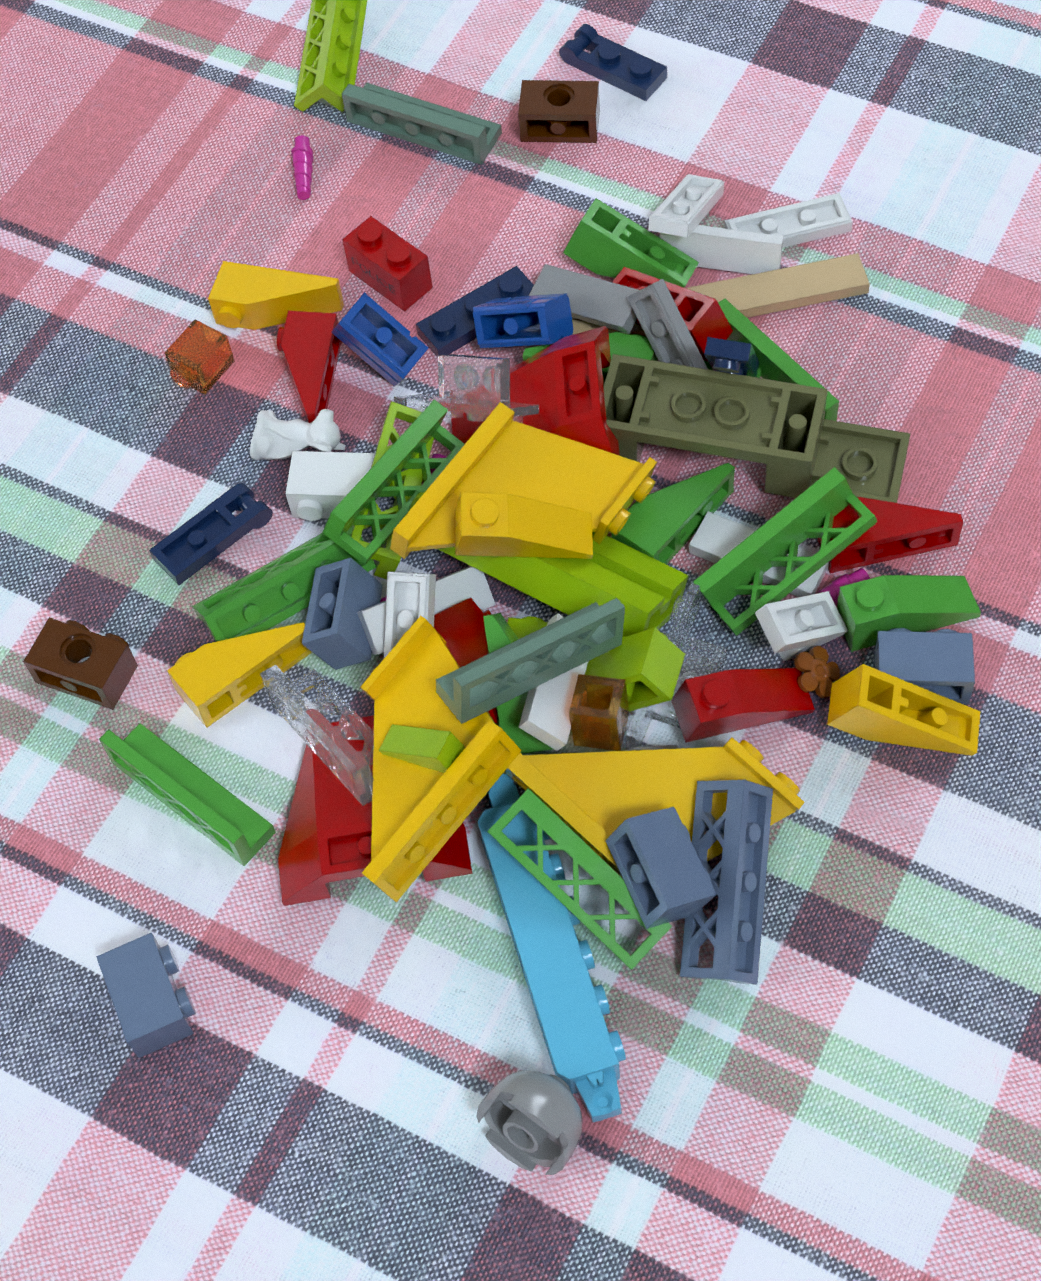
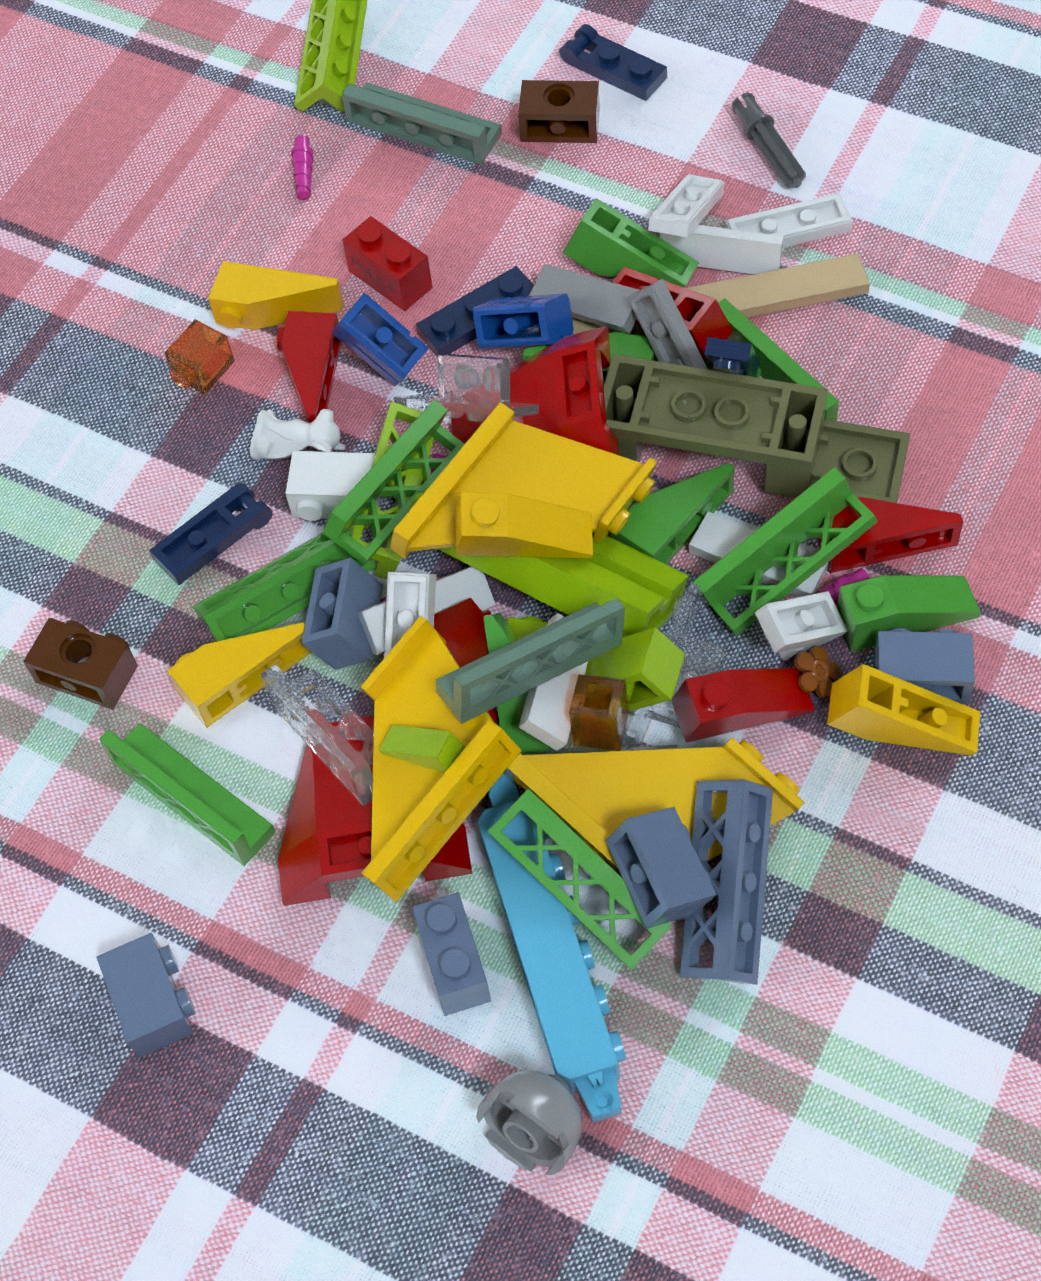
(452, 954): none -> sand blue brick
(761, 130): none -> dark grey axle

